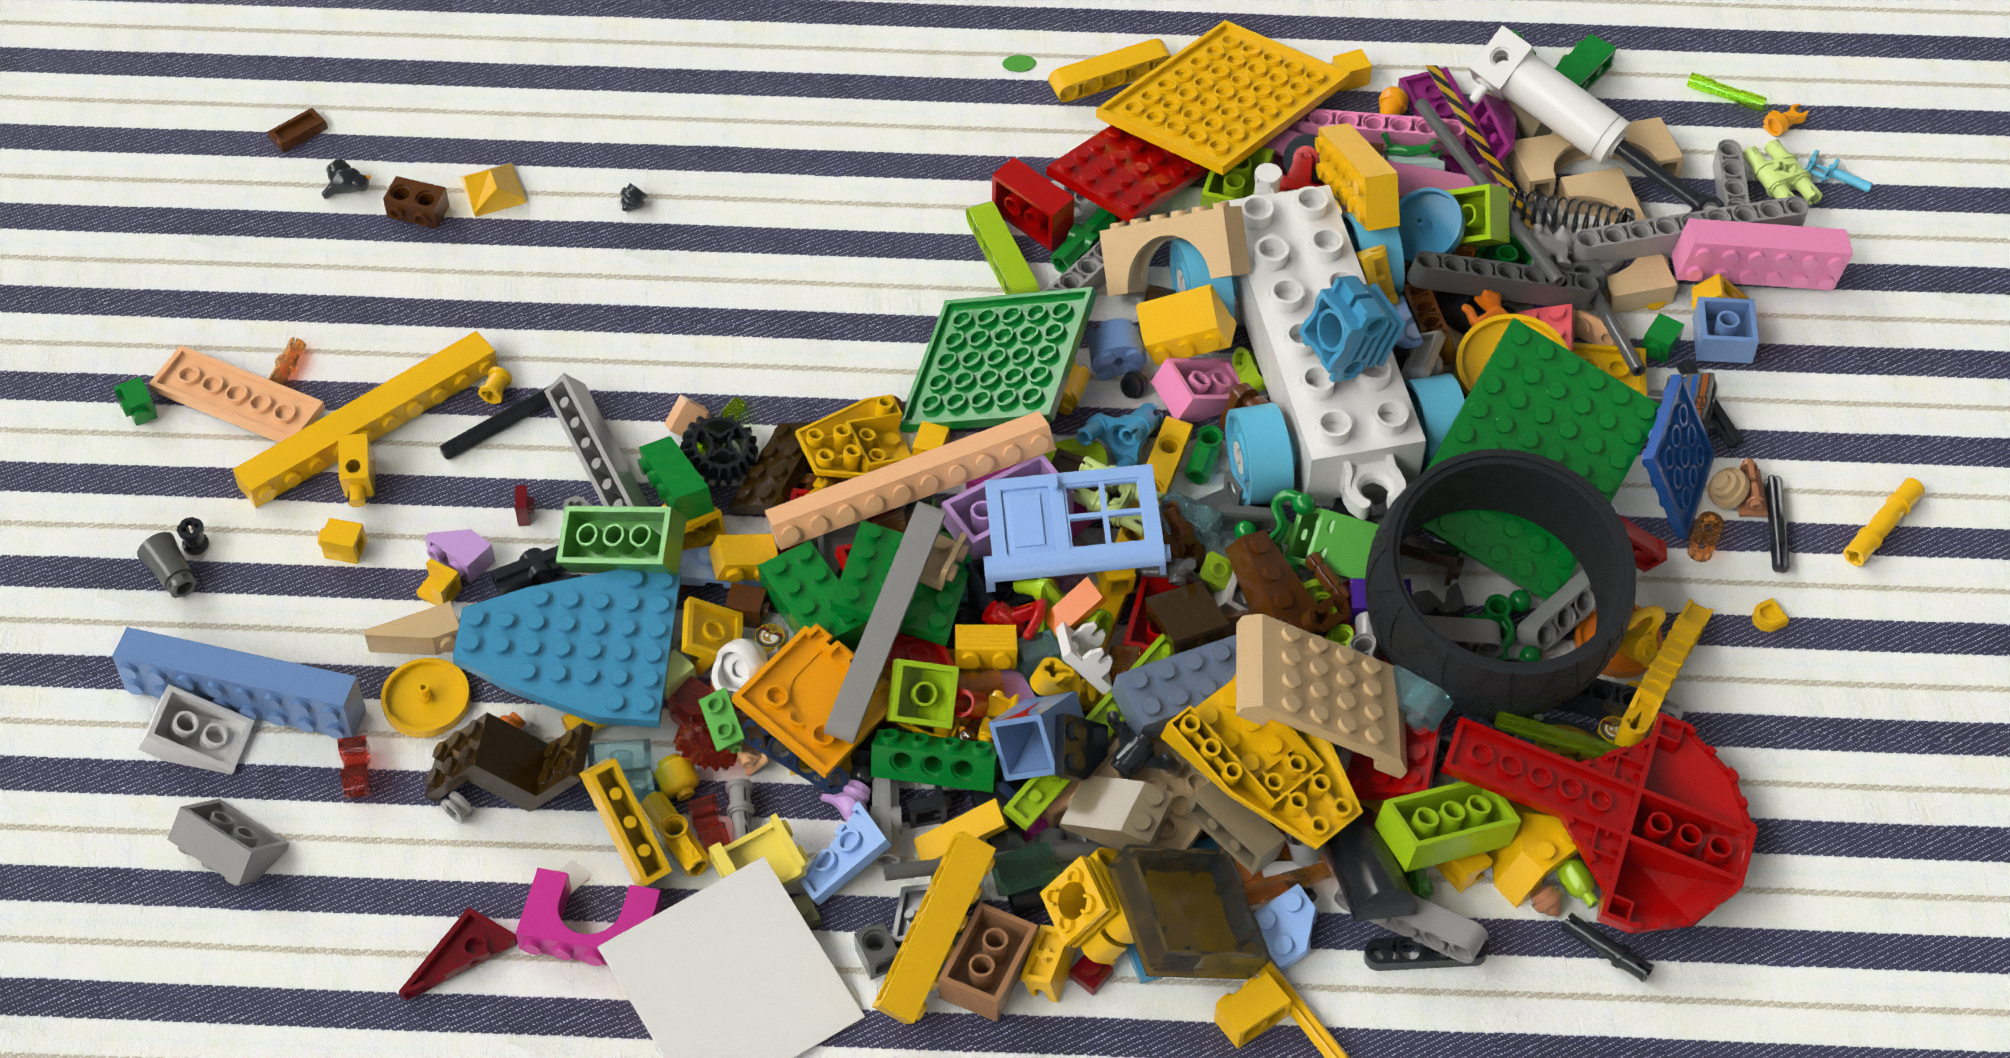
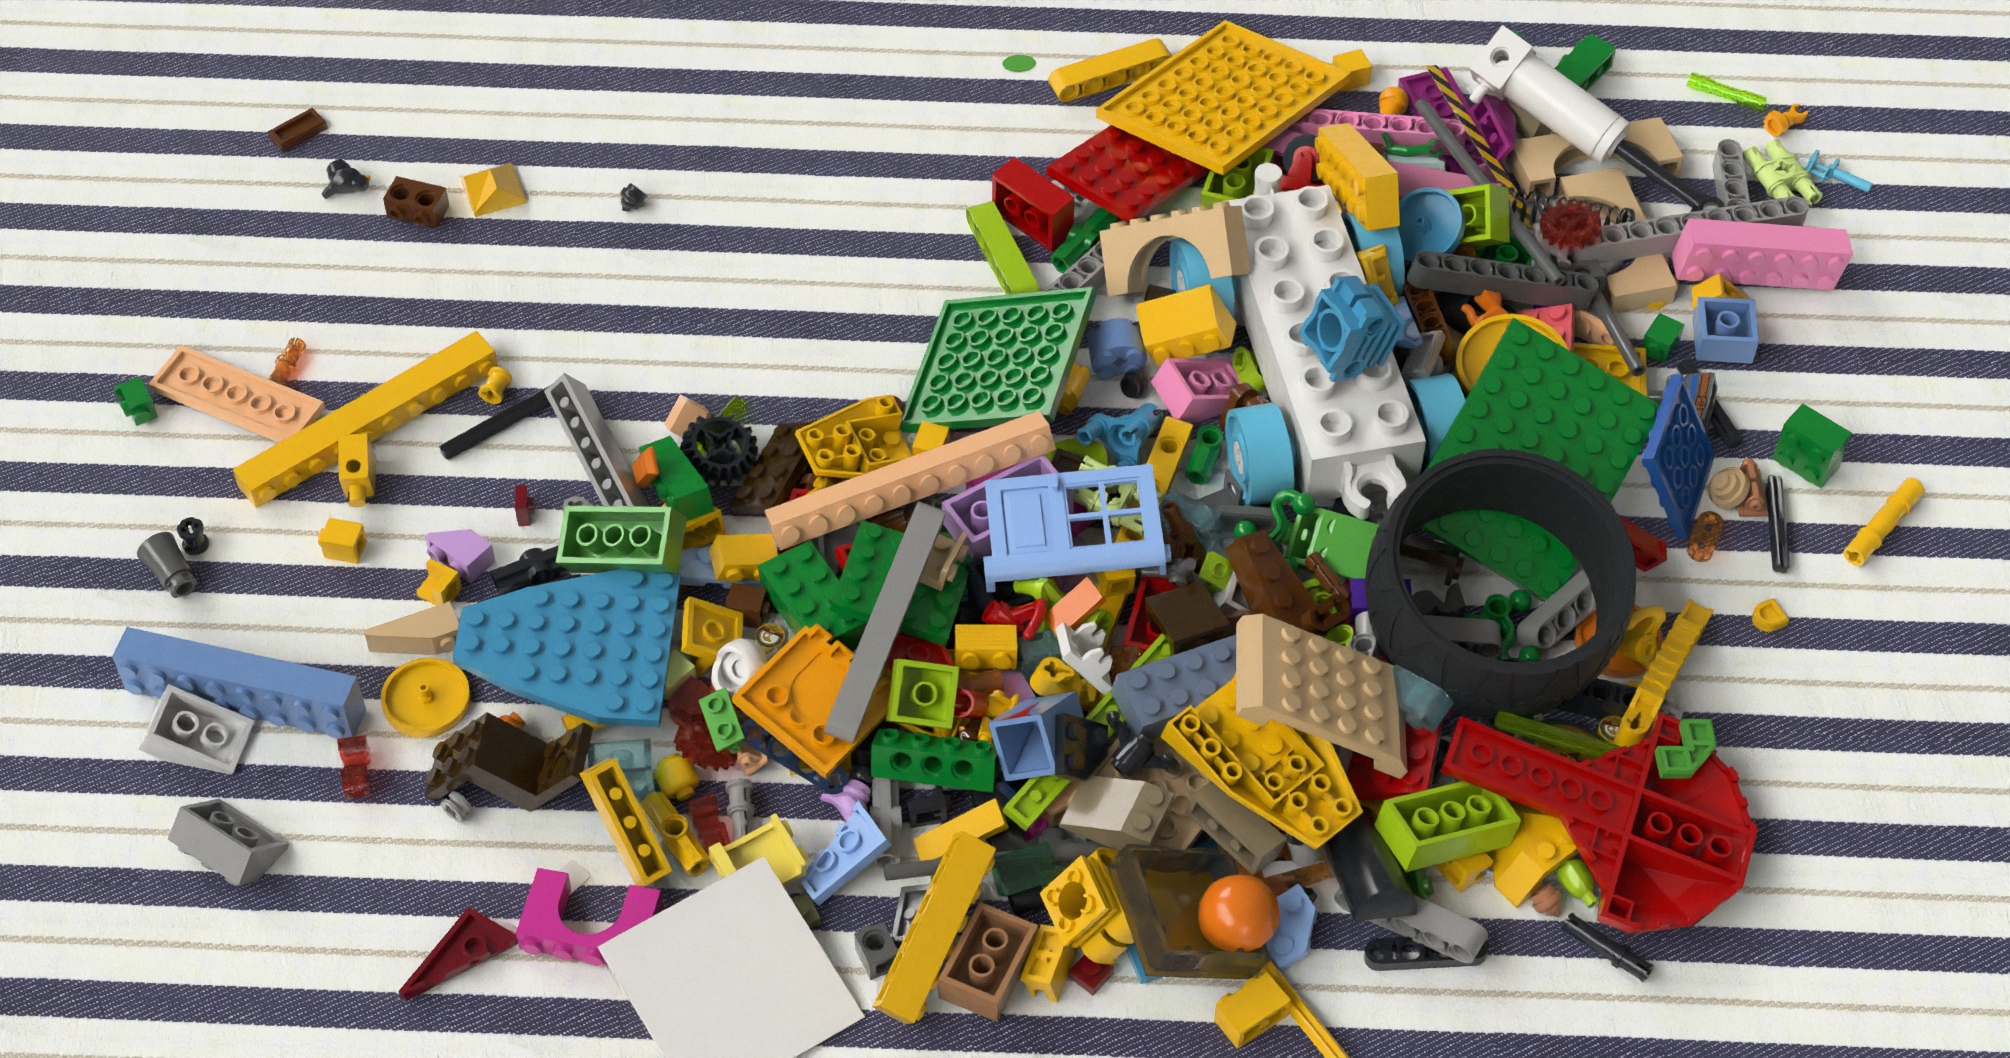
(645, 468): none -> orange tile
(1238, 913): none -> orange cylinder
(1570, 225): none -> clear red gear
(1685, 760): none -> bright green tile
(1811, 445): none -> green brick

